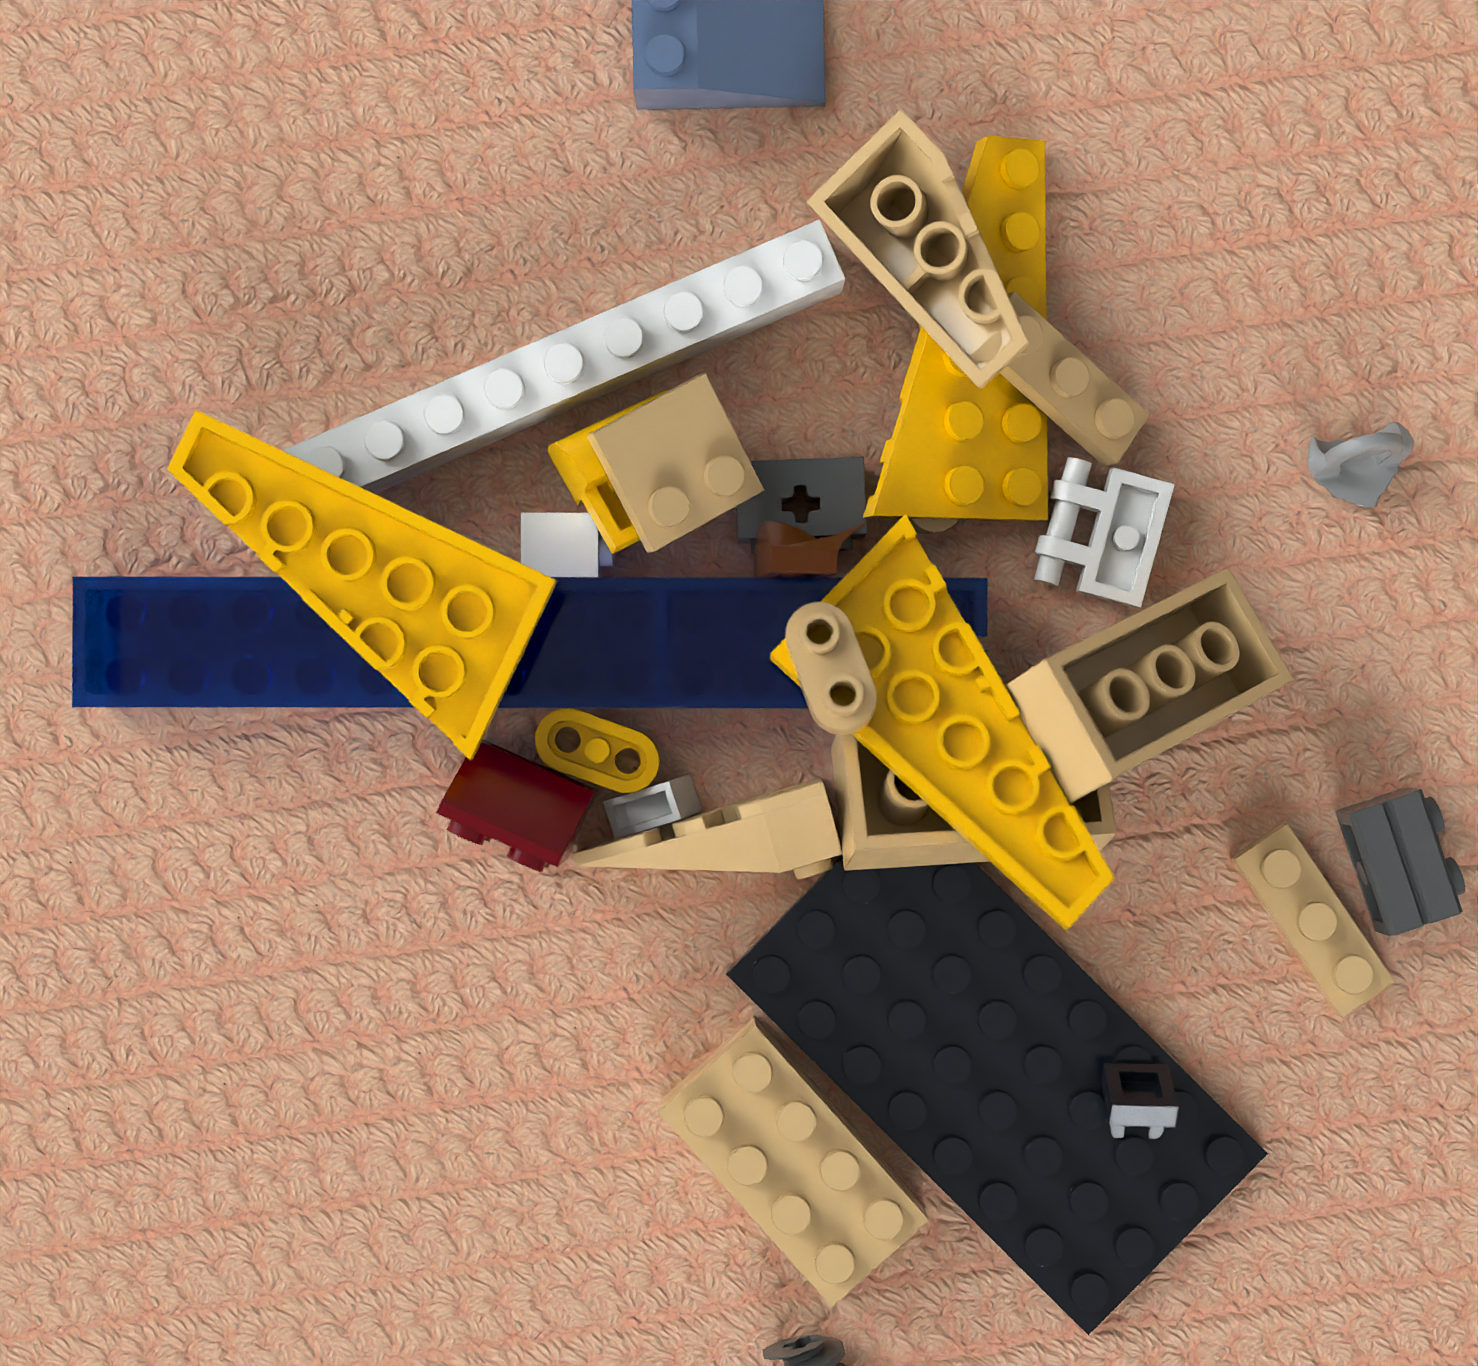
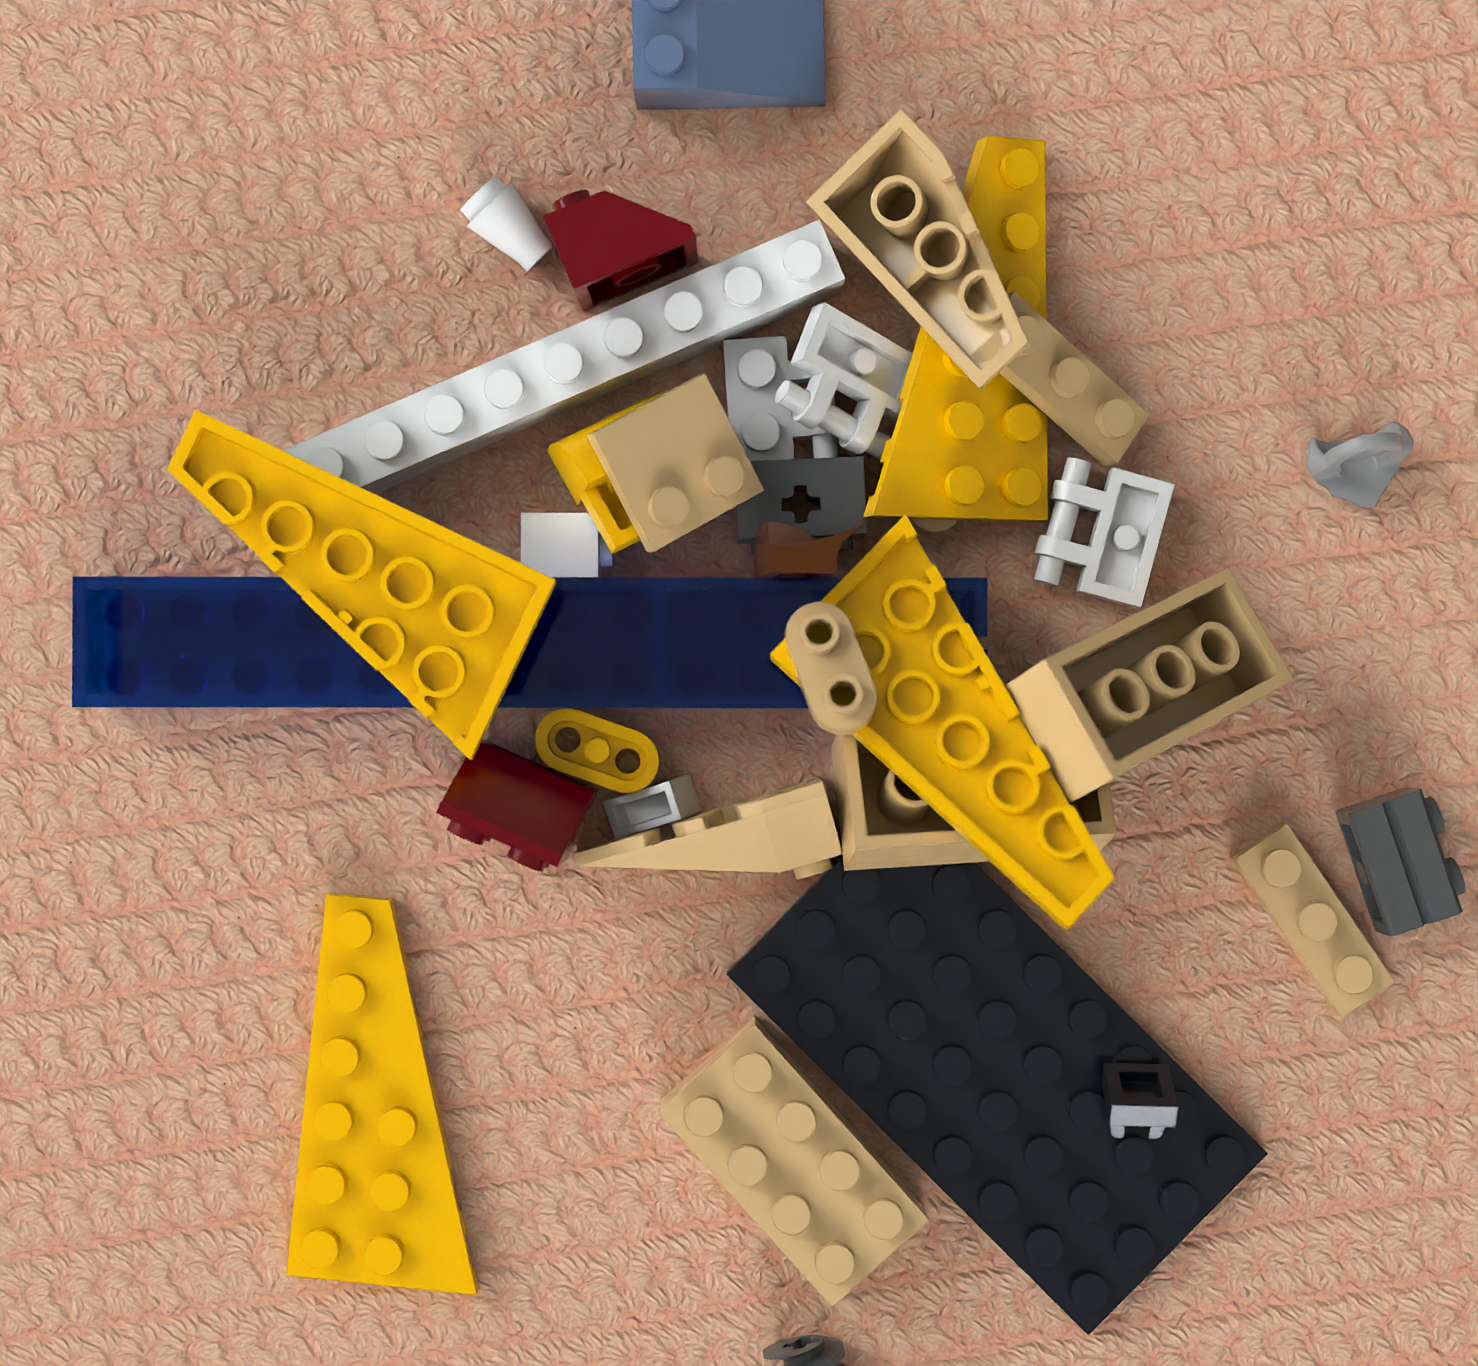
(373, 1146): none -> yellow wing
(506, 222): none -> white cone
(616, 245): none -> dark red slope
(763, 427): none -> white plate
(855, 362): none -> white plate

